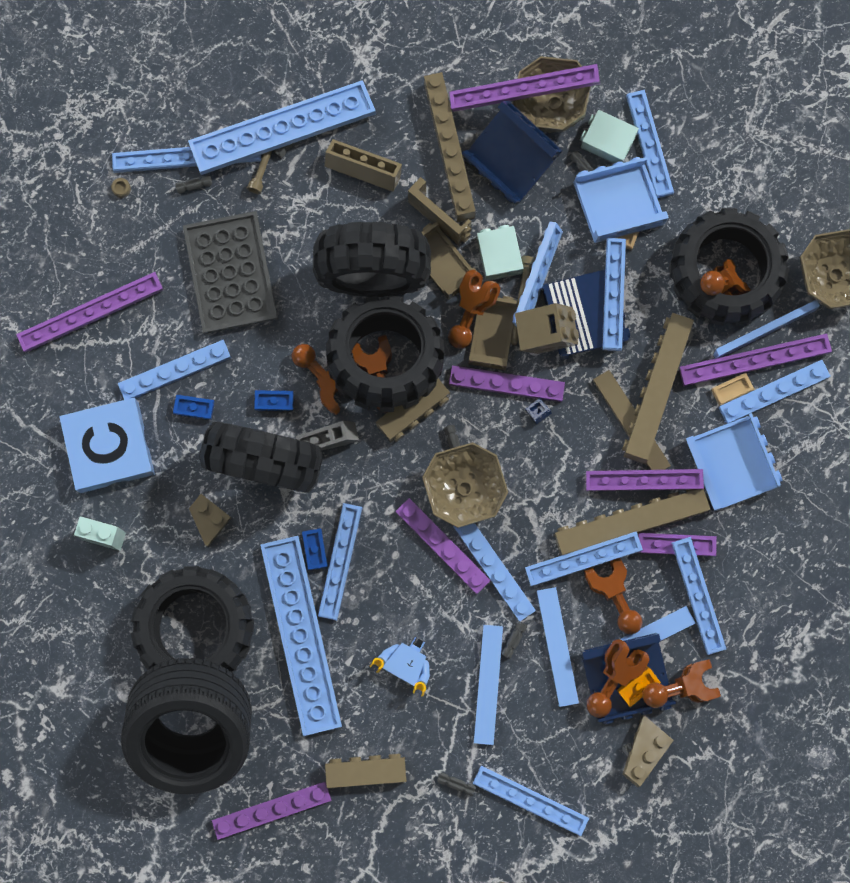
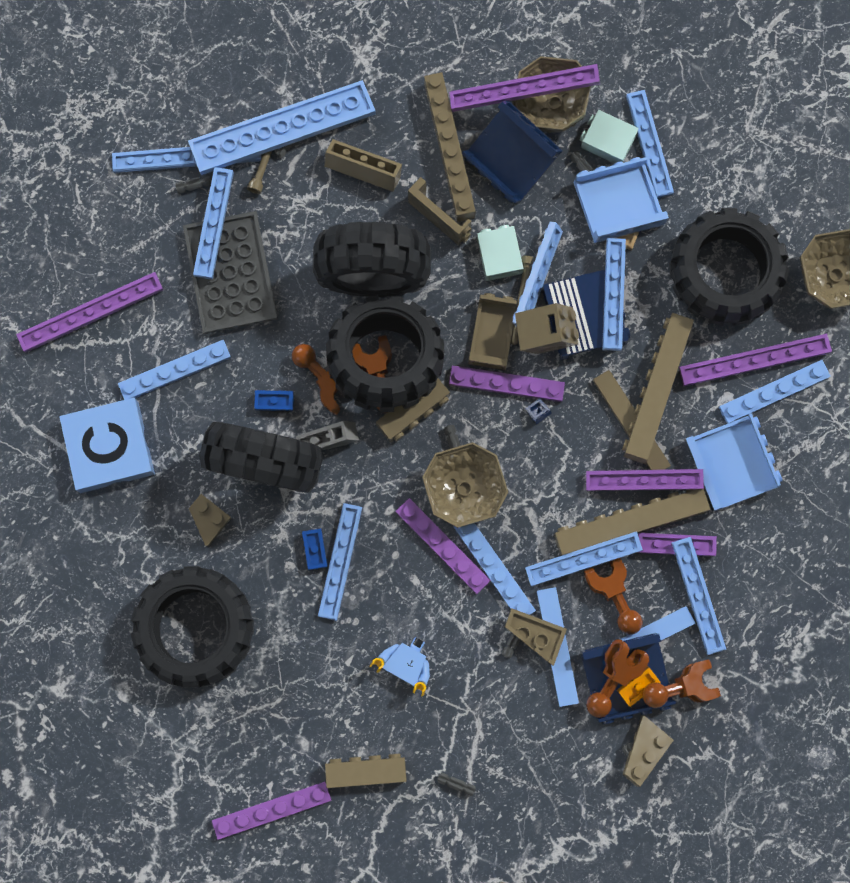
(100, 533): light aqua brick -> none
(121, 187): dark tan tile -> none
(181, 761): black tyre -> none
(193, 407): blue plate -> none
(213, 223): none -> light blue plate
(301, 636): light blue plate -> none
(446, 262): dark tan panel -> none
(474, 301): dark orange piece -> none
(488, 684): light blue tile -> none
(531, 801): light blue tile -> none
(536, 633): none -> dark tan wing
(724, 281): dark orange piece -> none
(732, 389): tan tile -> none
(766, 329): light blue tile -> none

